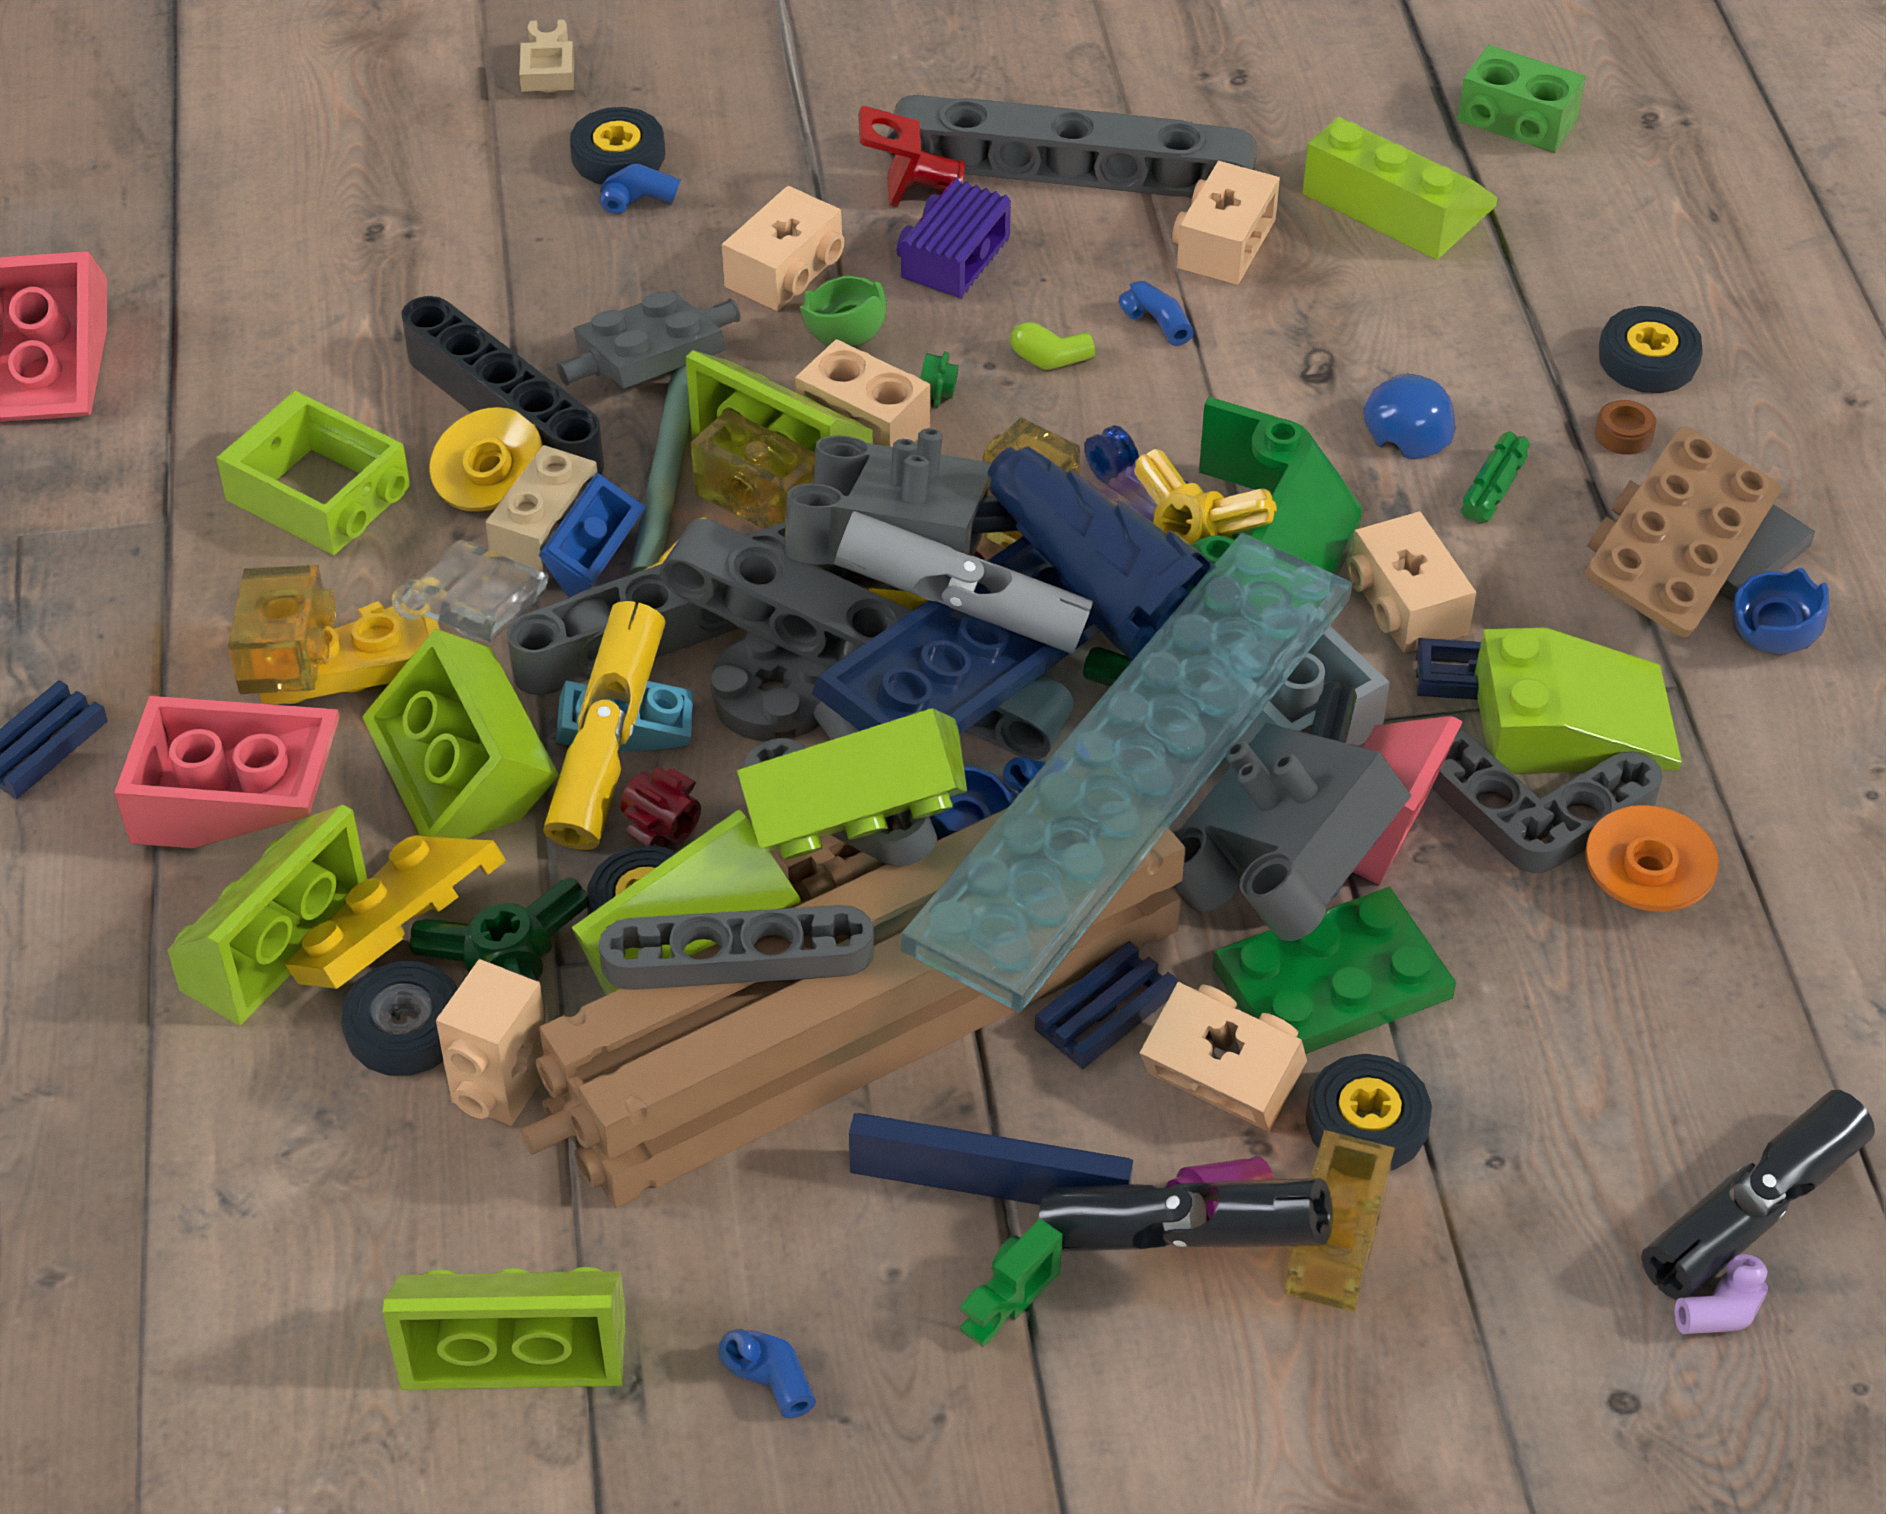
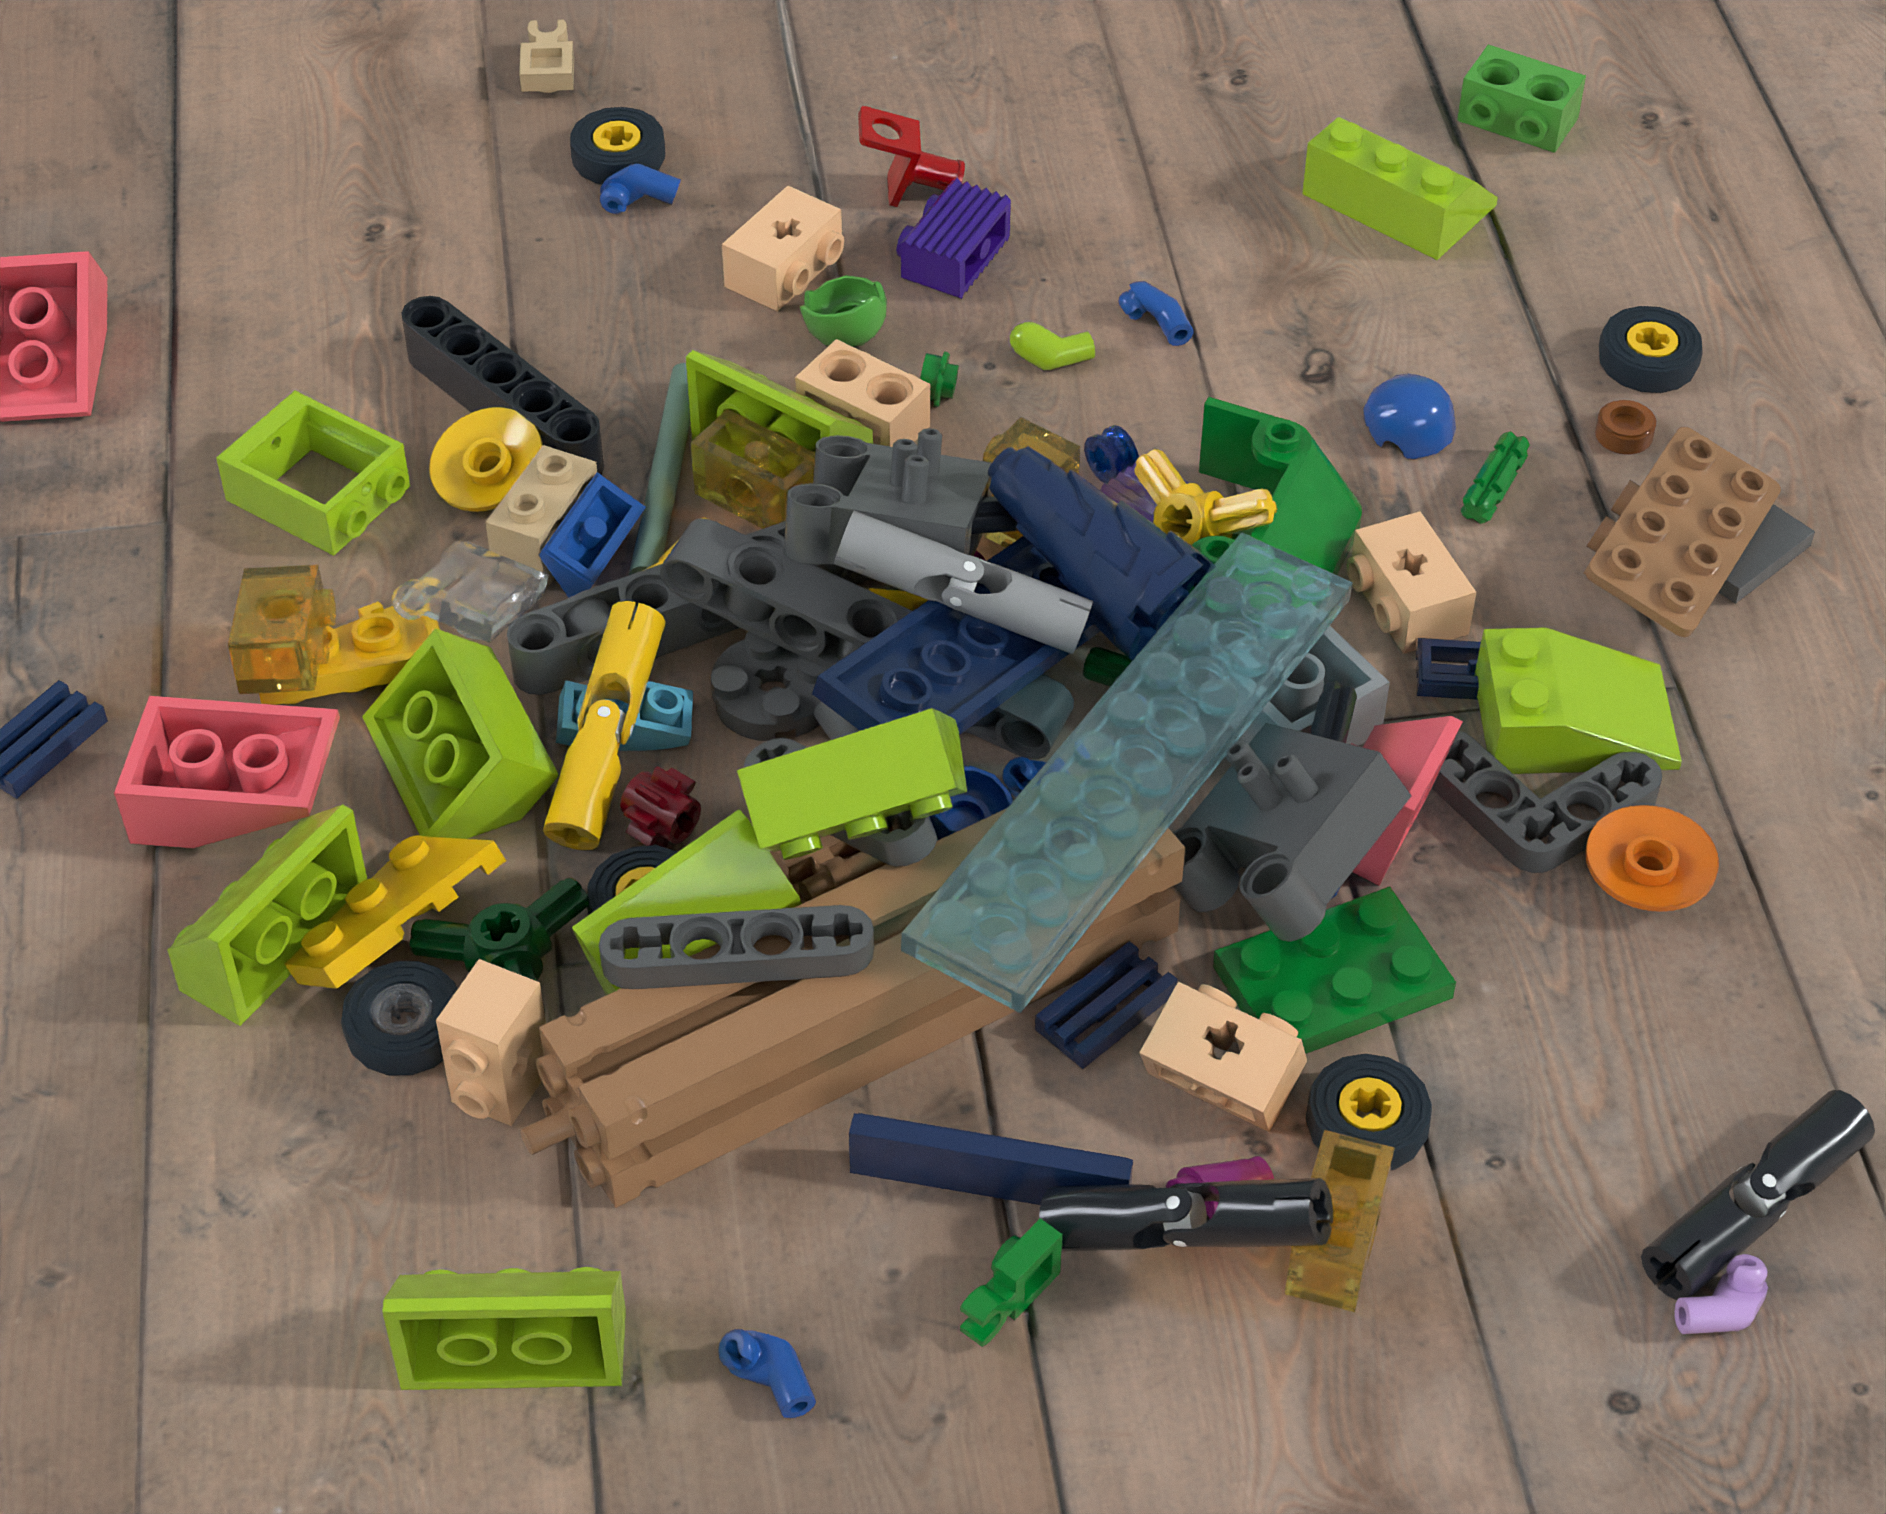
(647, 339): dark grey plate -> none
(1075, 144): dark grey beam -> none
(1226, 222): light nougat brick -> none
(1781, 611): blue hair -> none

